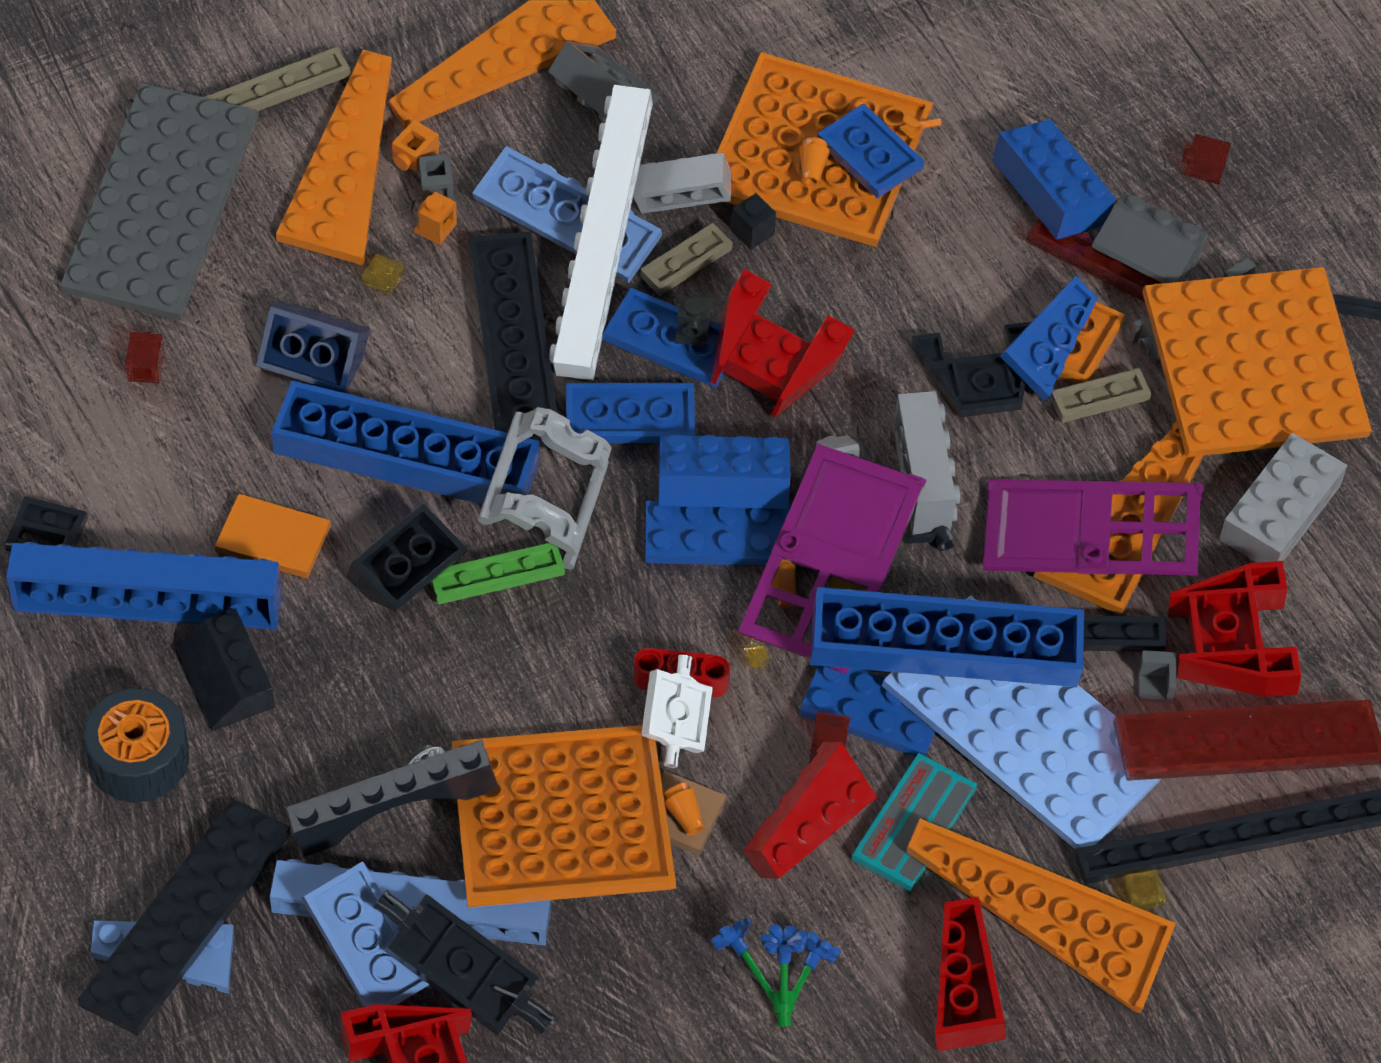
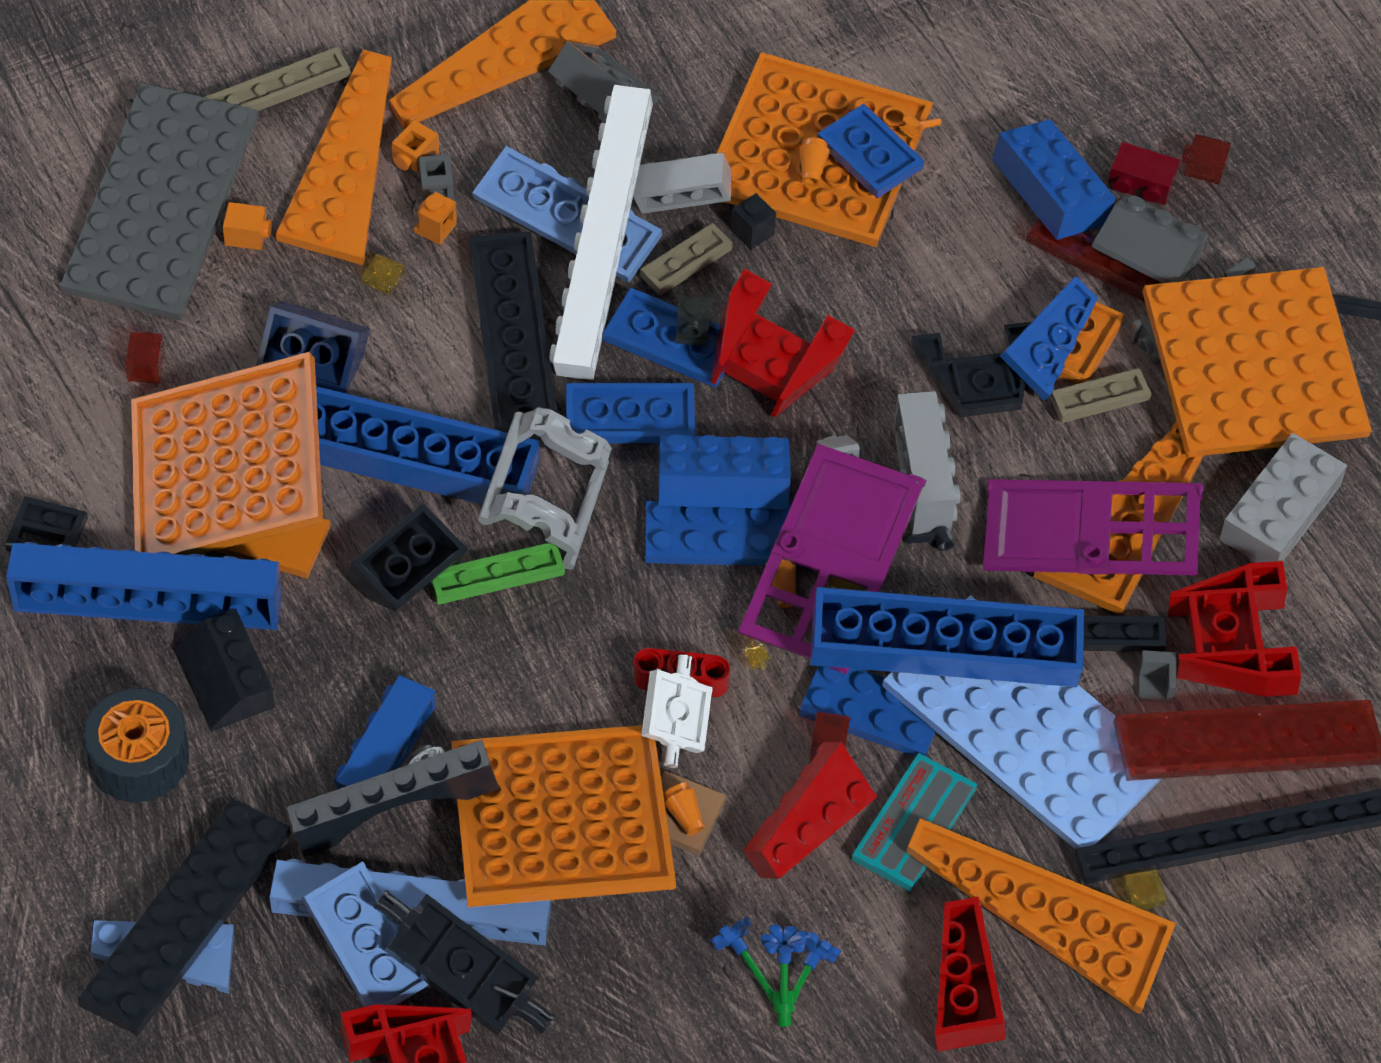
(227, 459): none -> orange plate
(246, 226): none -> orange brick
(389, 732): none -> blue brick
(1143, 173): none -> dark red brick

